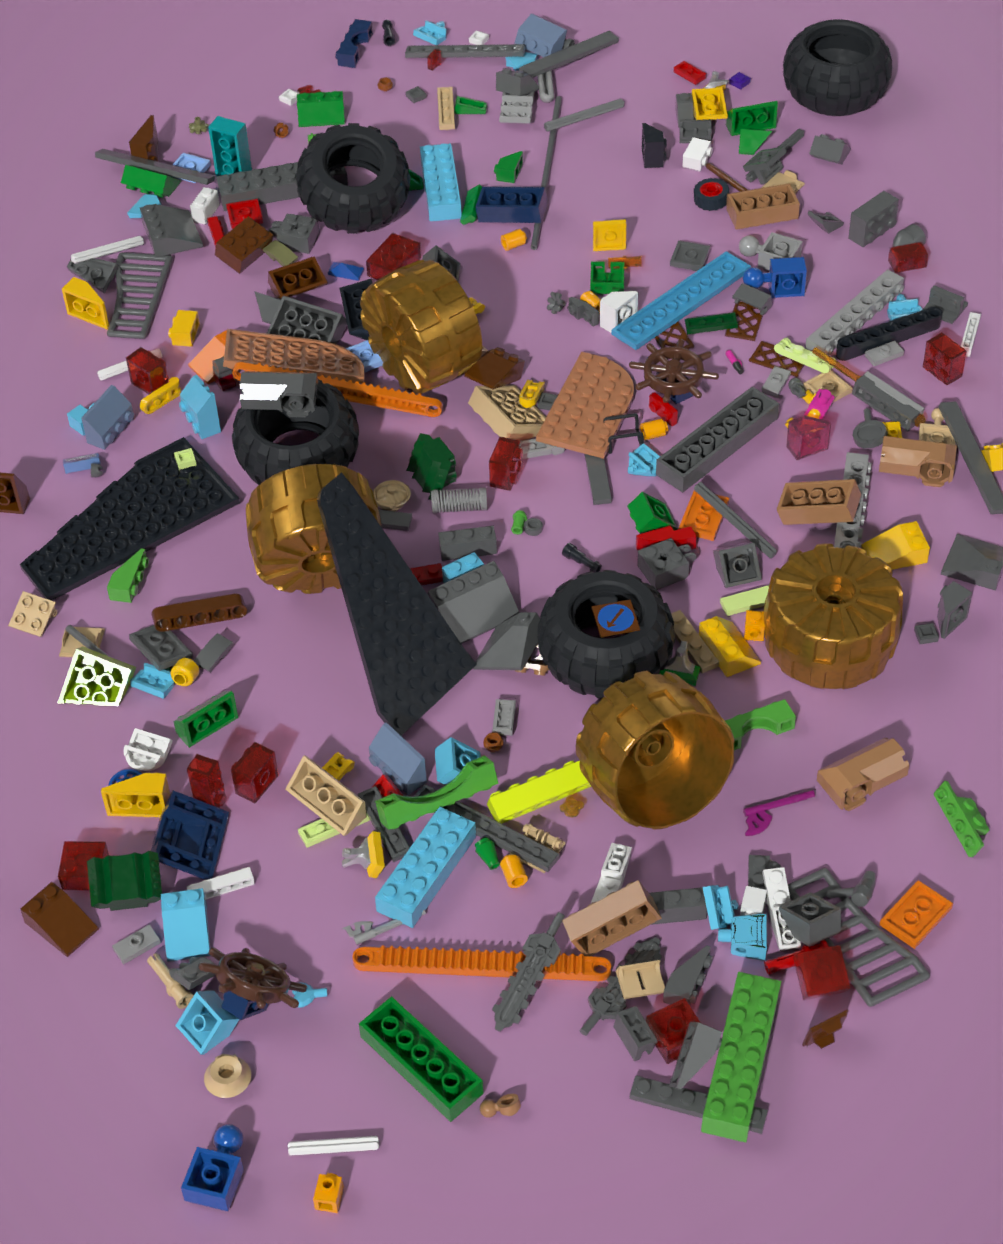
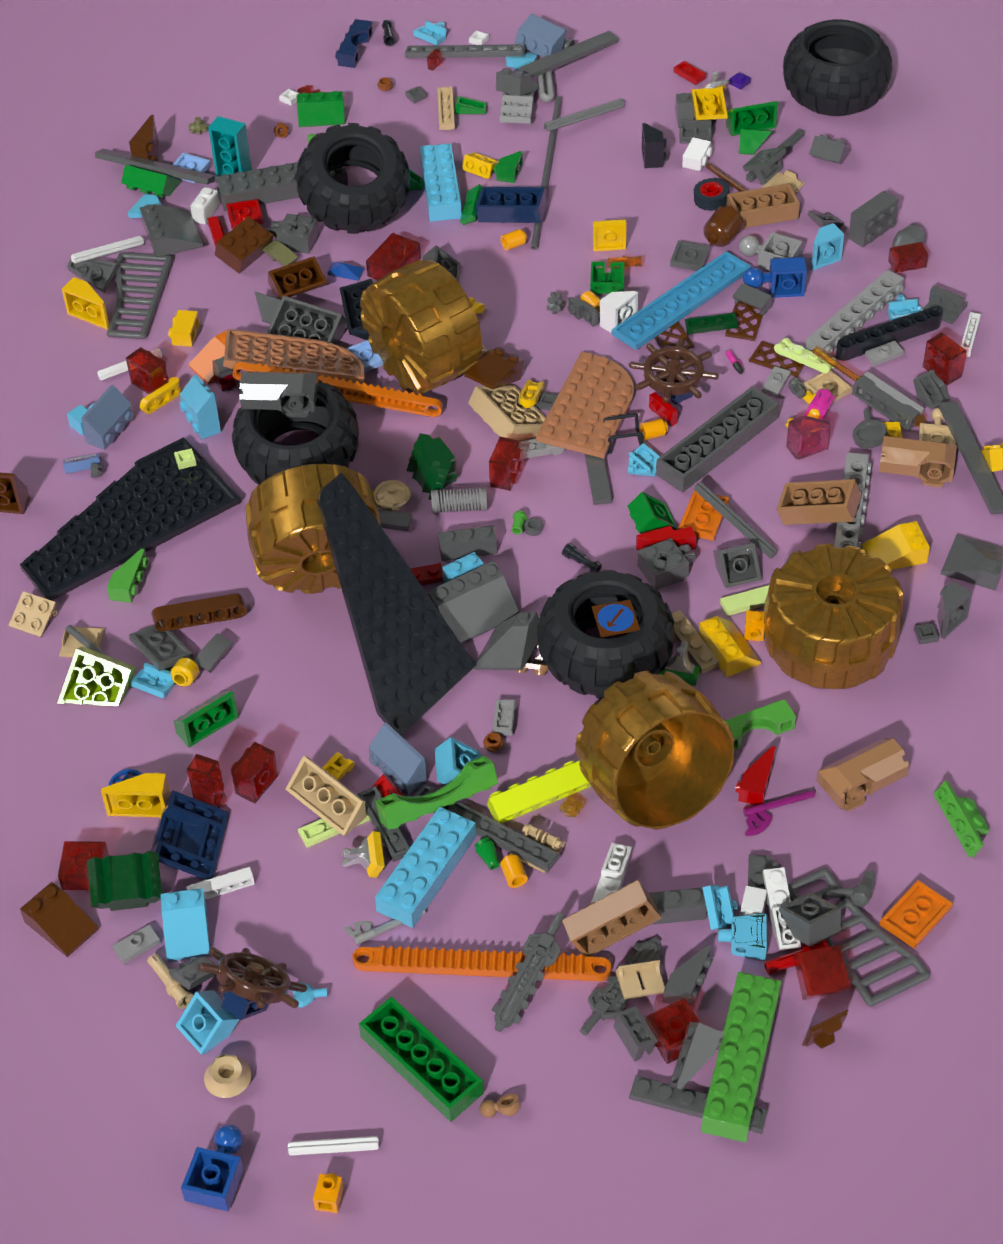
(146, 750): white slope -> none
(479, 164): none -> yellow bracket
(723, 226): none -> reddish brown cylinder
(756, 779): none -> red slope
(827, 246): none -> medium azure slope
(931, 389): none -> dark grey slope

